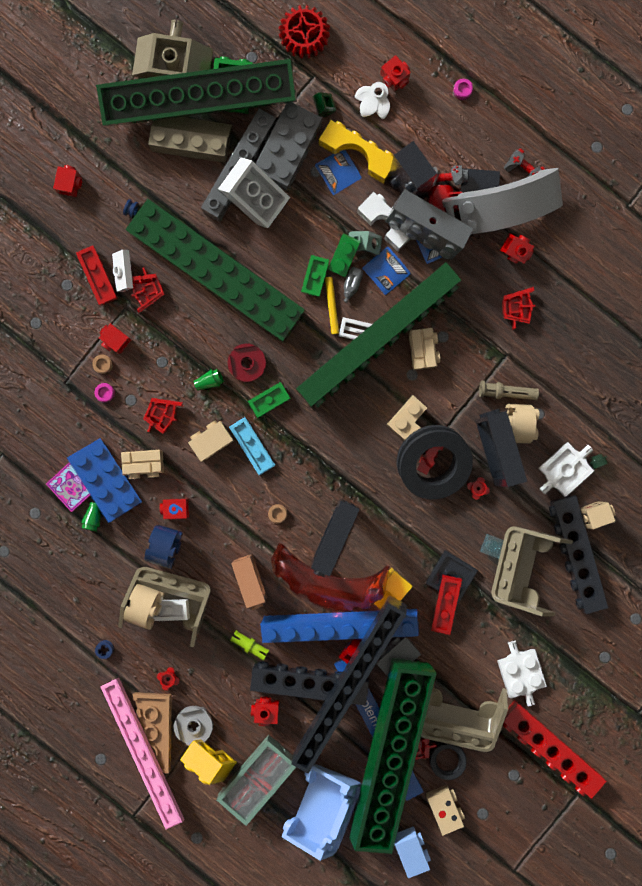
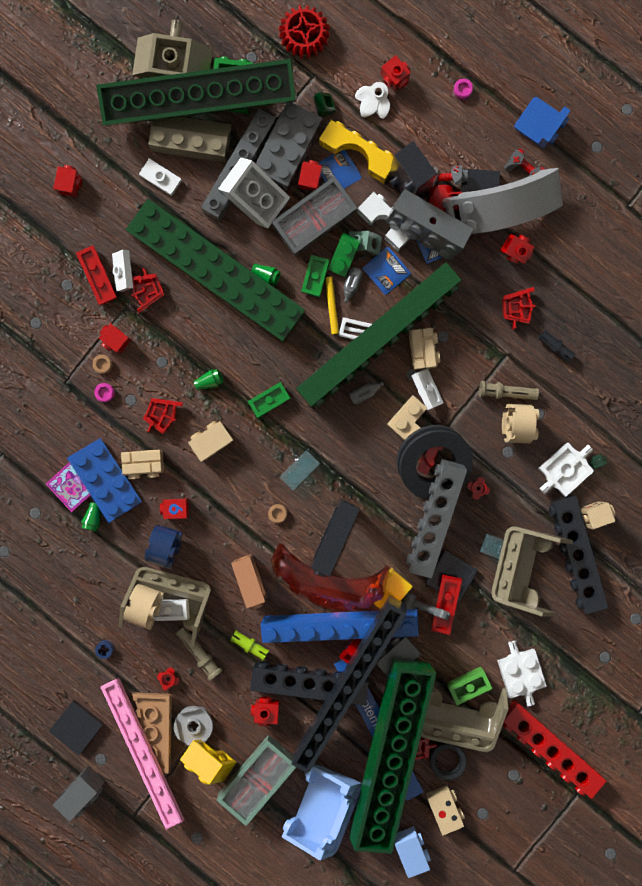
(76, 727): none -> black tile
(80, 794): none -> dark grey brick
(130, 208): dark blue bush -> none
(160, 177): none -> white plate
(204, 661): none -> dark tan pin
(252, 446): medium azure tile -> none
(253, 354): dark red plate -> none
(267, 273): none -> green cone
(299, 470): none -> clear light blue plate
(310, 176): none -> red brick
(314, 216): none -> clear brick
(364, 392): none -> dark grey piece
(411, 602): none -> dark grey brick
(426, 565): none -> dark grey brick
(427, 389): none -> white plate
(469, 685): none -> bright green brick
(500, 448): black window -> none
(541, 122): none -> blue bracket
(556, 346): none -> black pin

